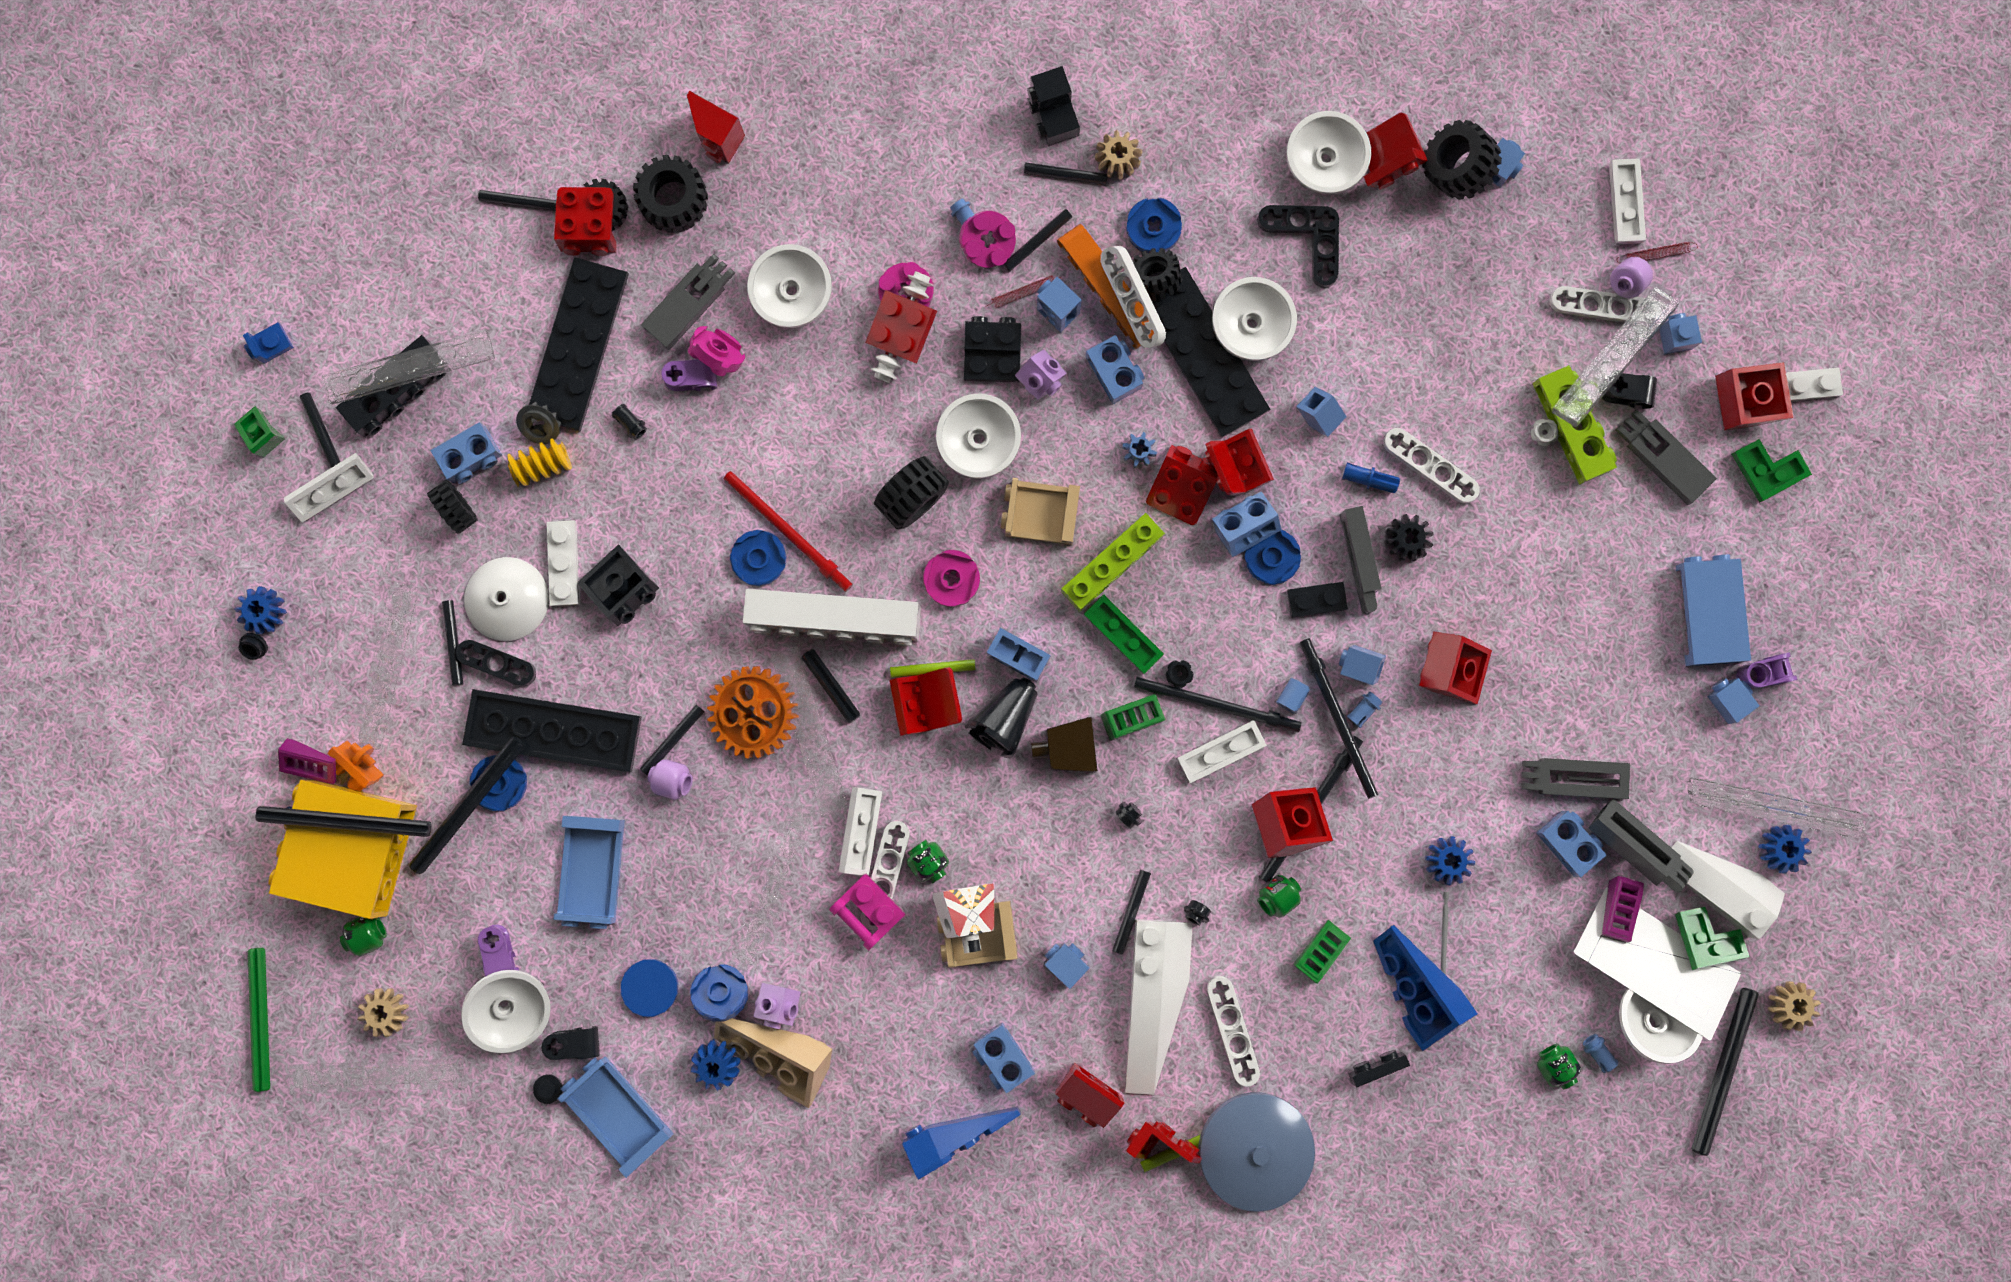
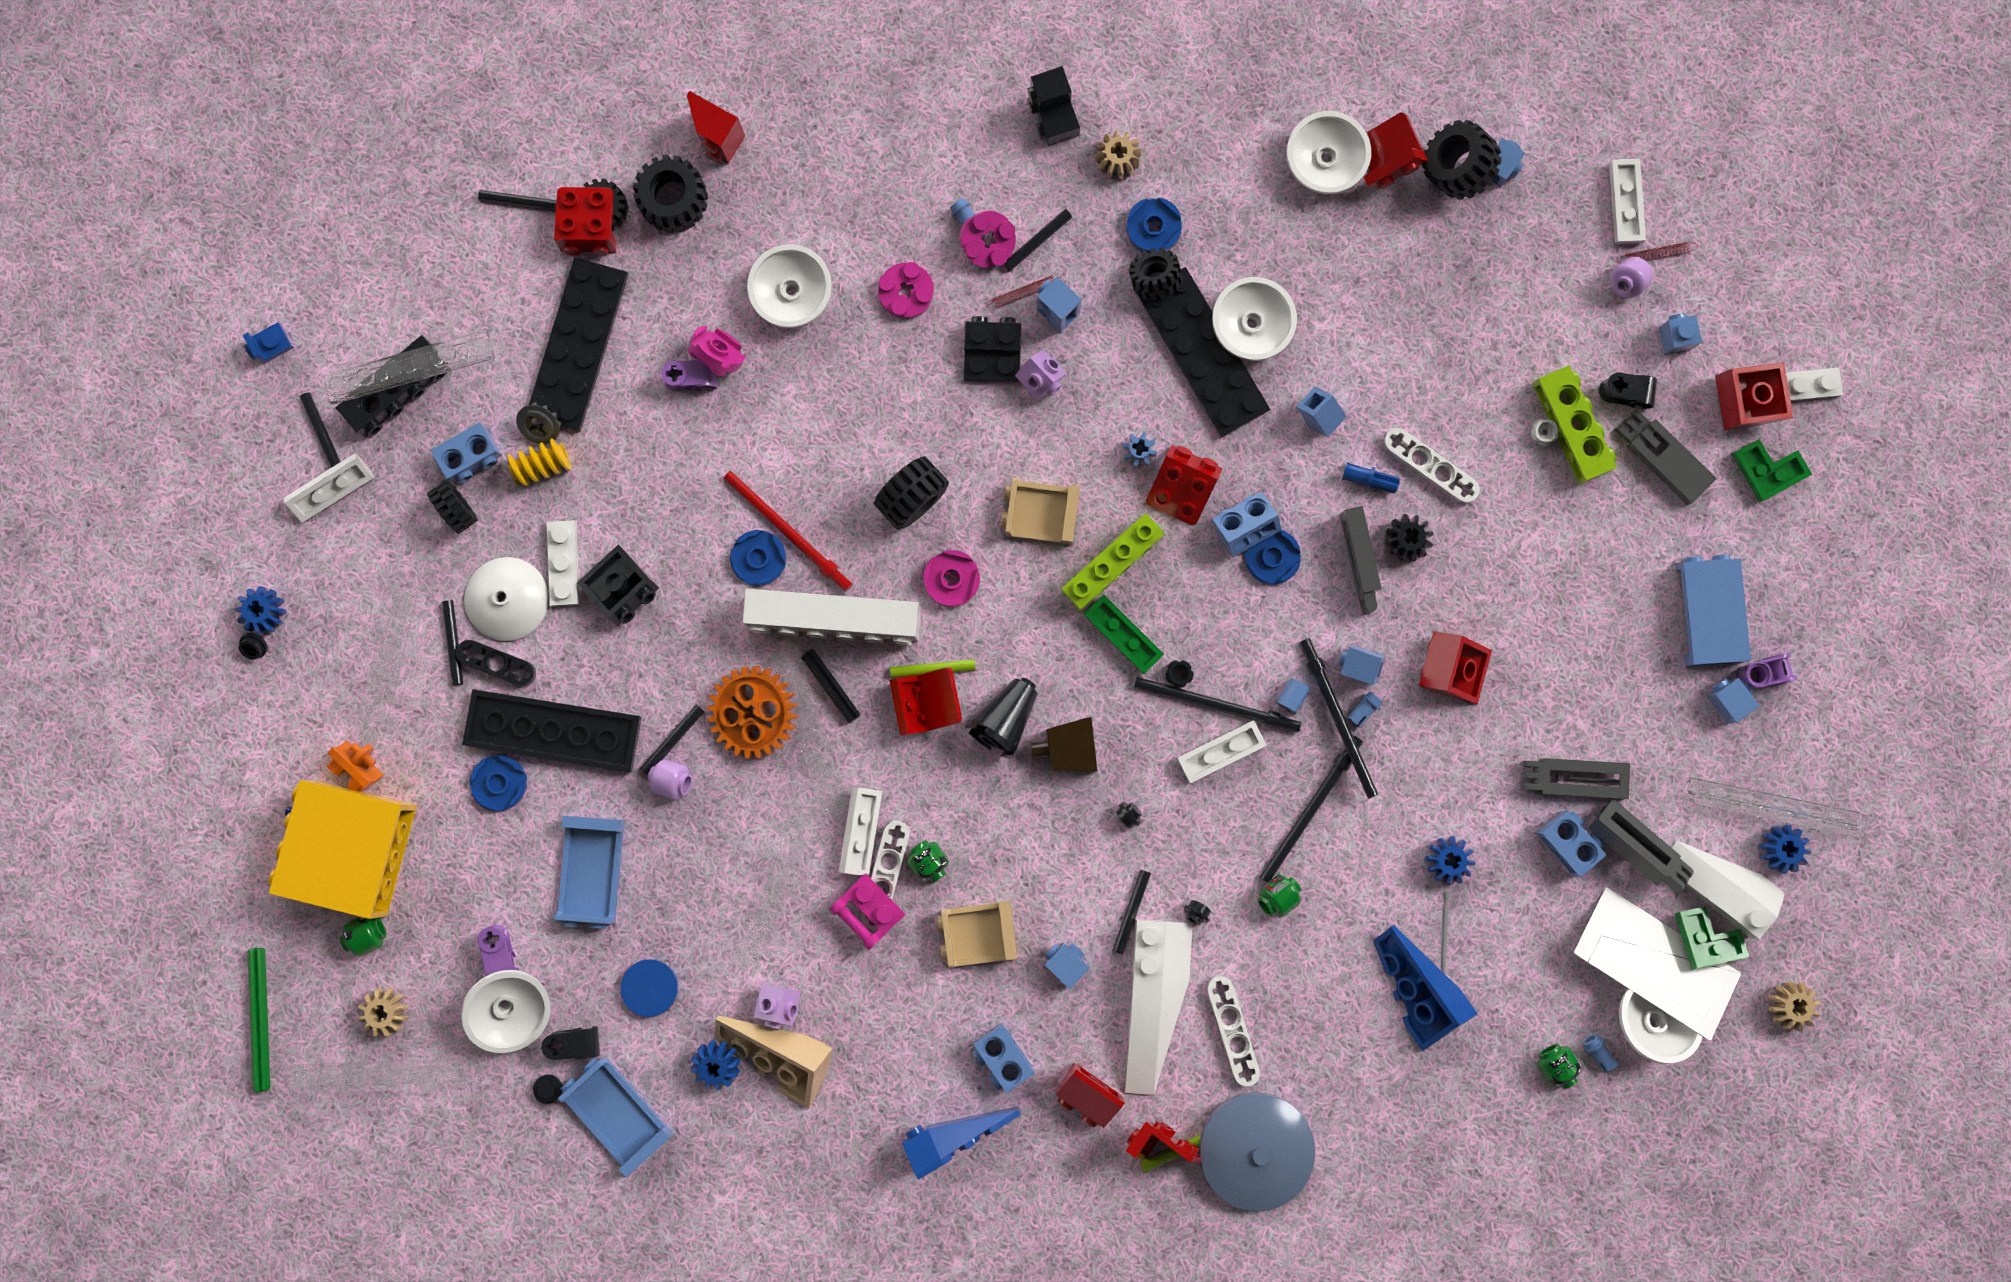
(258, 433): green slope -> none
(293, 757): magenta slope -> none
(343, 821): black axle -> none
(467, 805): black axle -> none
(634, 427): black pin -> none
(680, 309): dark grey hinge -> none
(719, 993): blue tile -> none
(901, 326): red plate -> none
(966, 913): torso -> none
(974, 416): white dish -> none
(1018, 655): medium blue brick -> none
(1065, 173): black bar -> none
(1086, 256): orange beam -> none
(1108, 372): medium blue brick -> none
(1110, 725): green slope -> none
(1130, 298): white beam -> none
(1239, 463): red bracket -> none
(1291, 821): red slope -> none
(1314, 944): green slope -> none
(1317, 599): black plate -> none
(1319, 233): black beam -> none
(1389, 1063): black plate -> none
(1603, 299): white beam -> none
(1615, 357): clear plate -> none
(1631, 910): magenta slope -> none
(1725, 1071): black axle -> none

